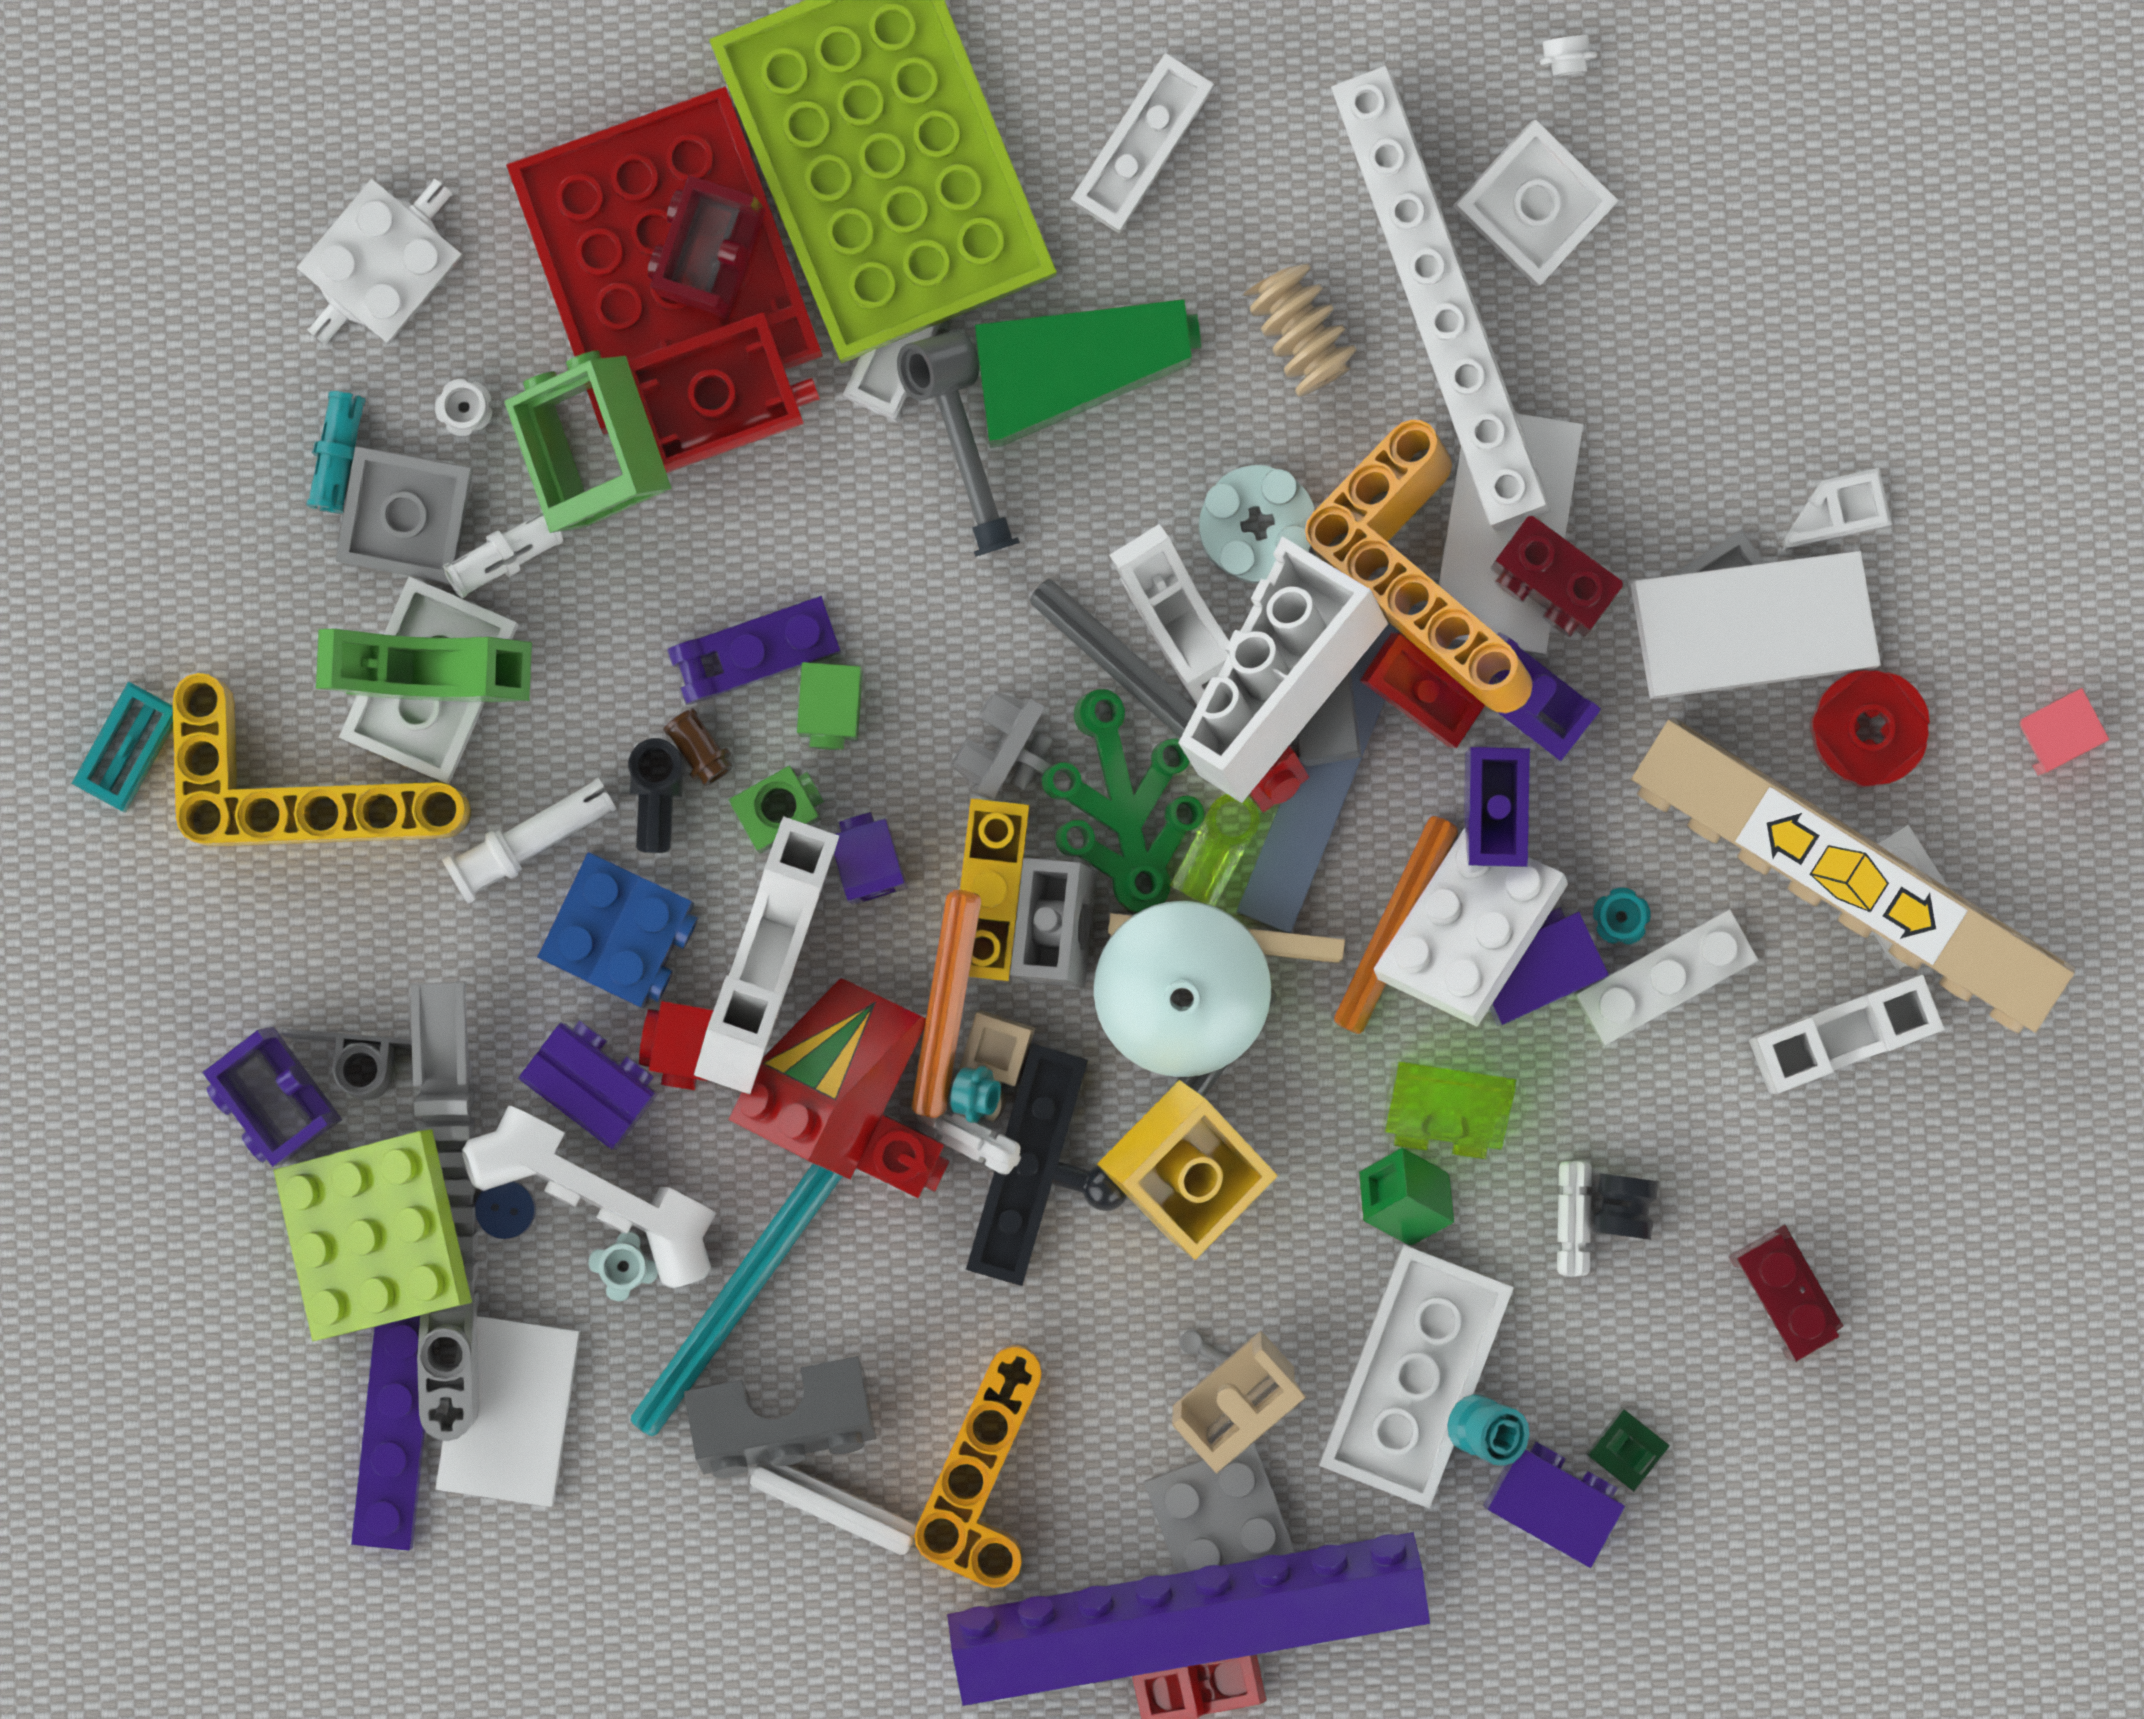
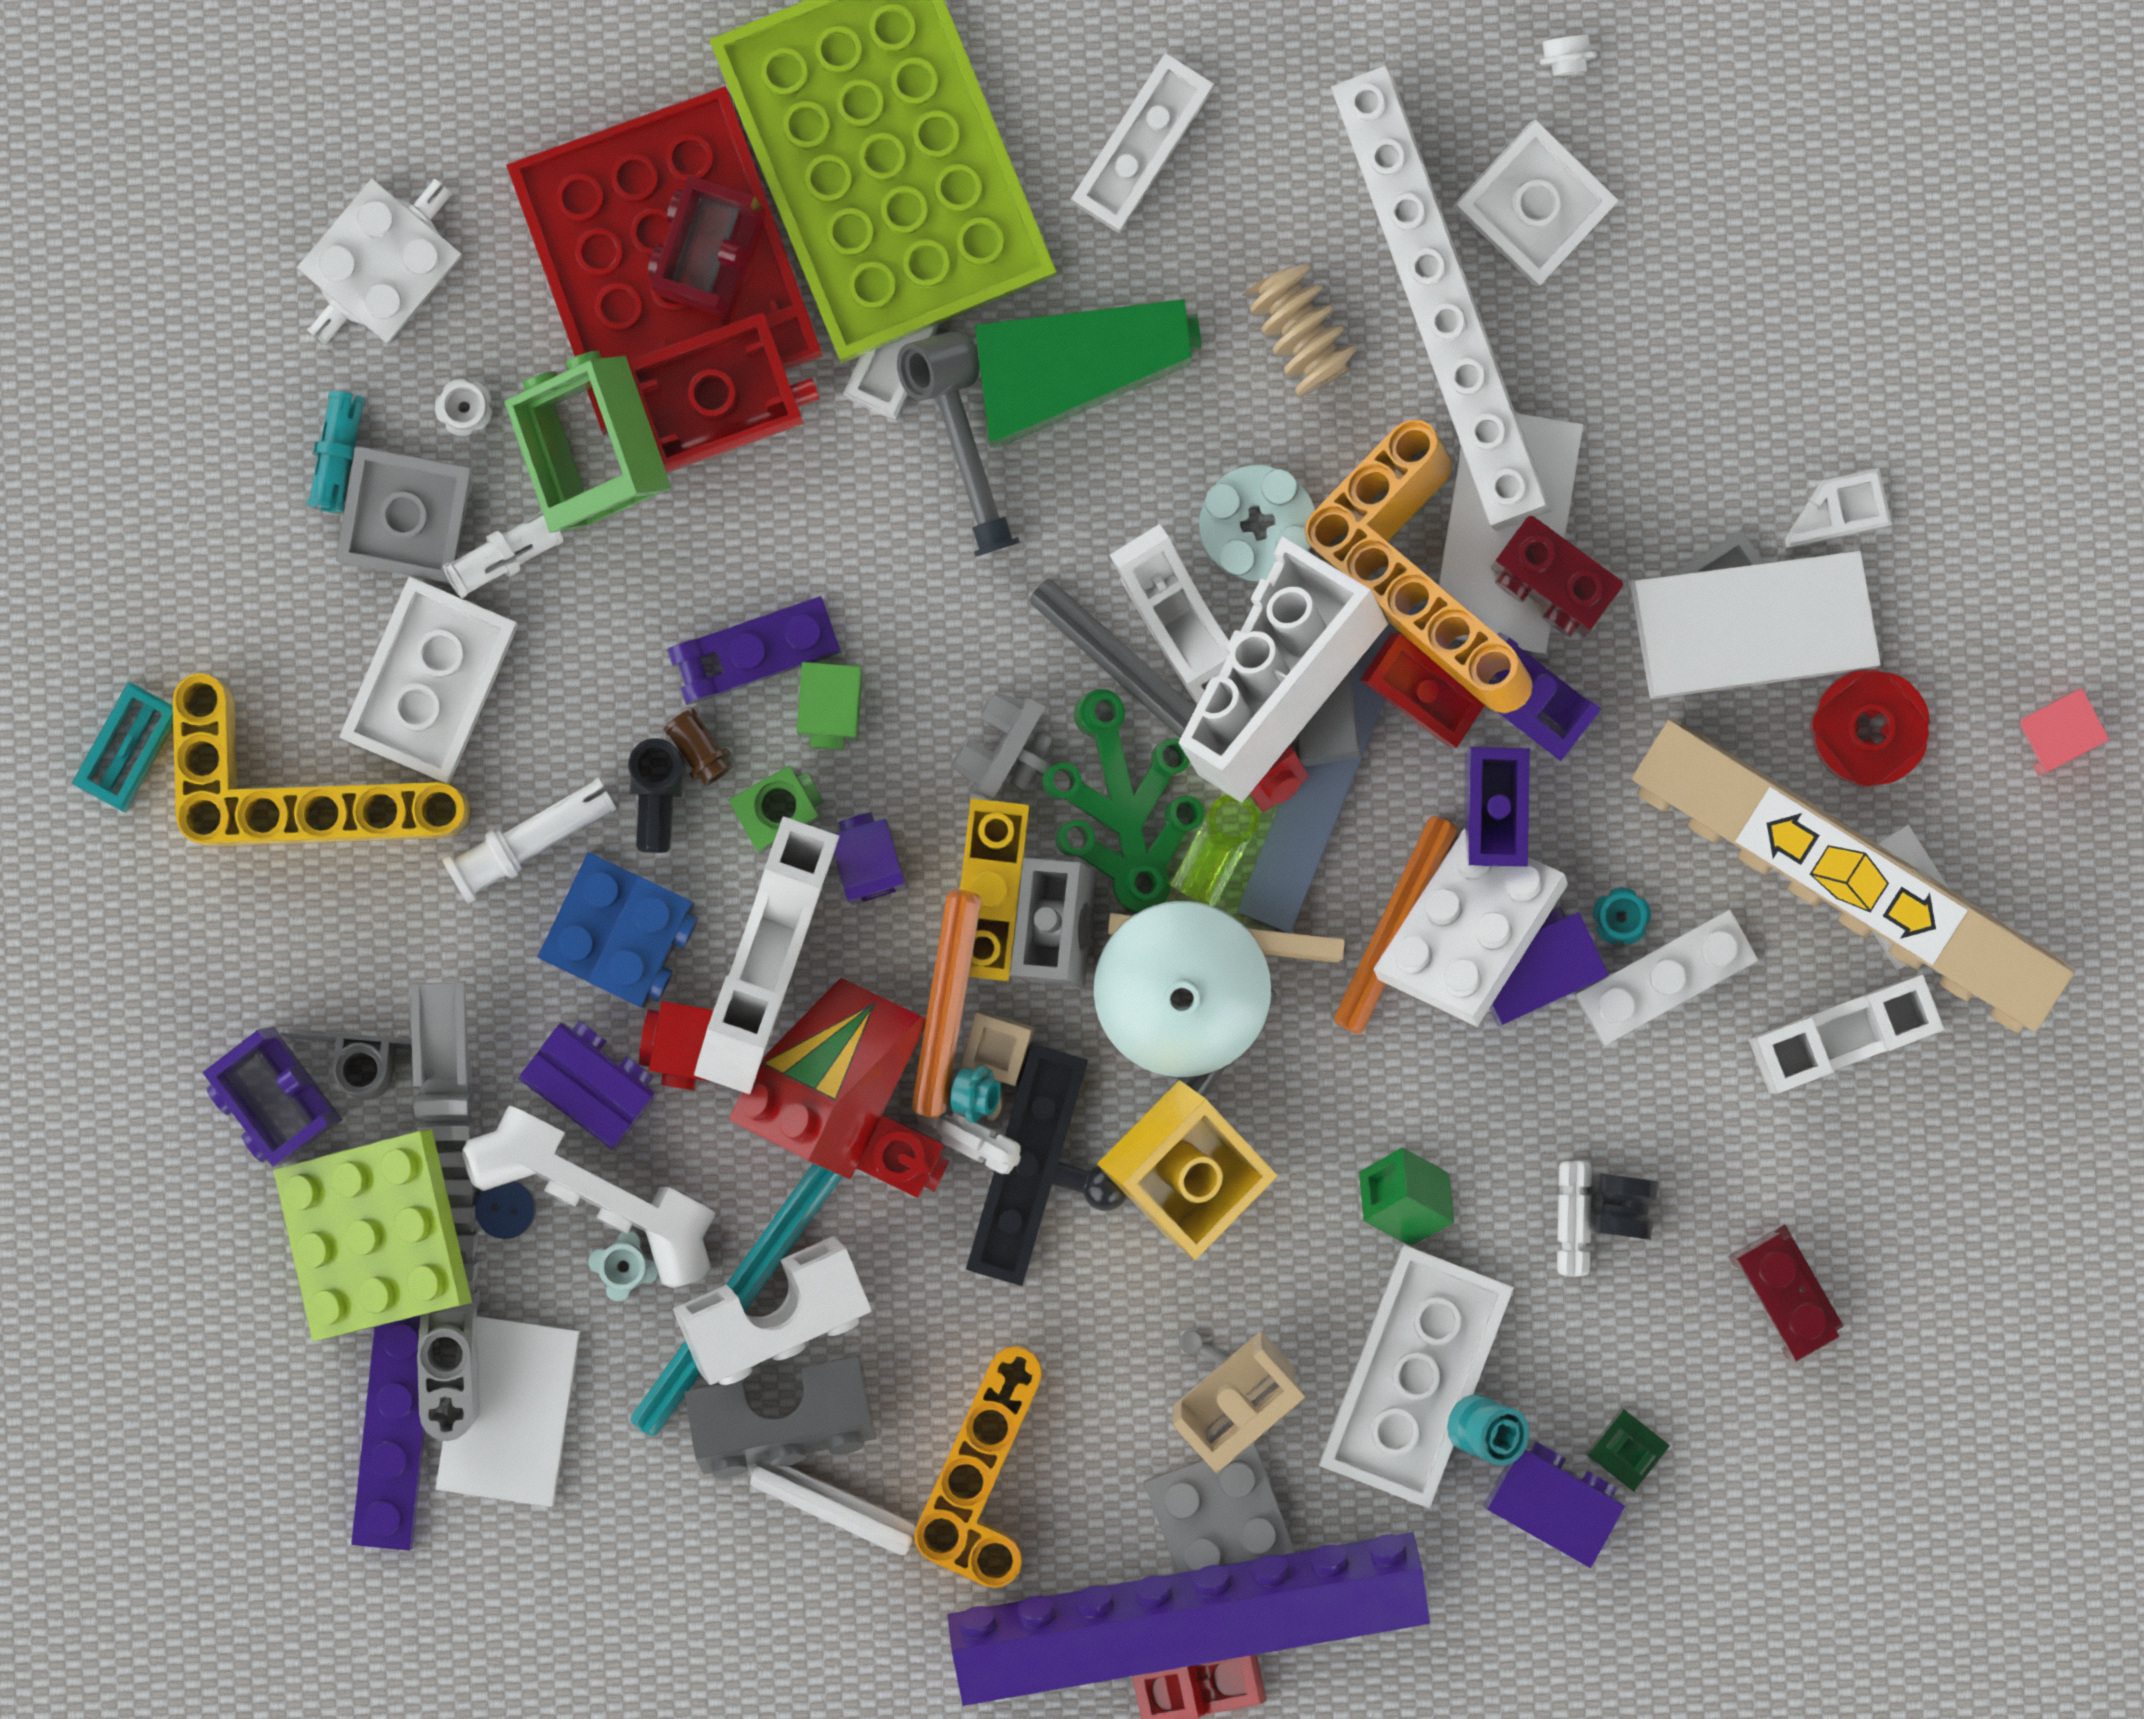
(424, 667): bright green arch -> none
(820, 1300): none -> white arch
(1447, 1107): clear neon green slope -> none

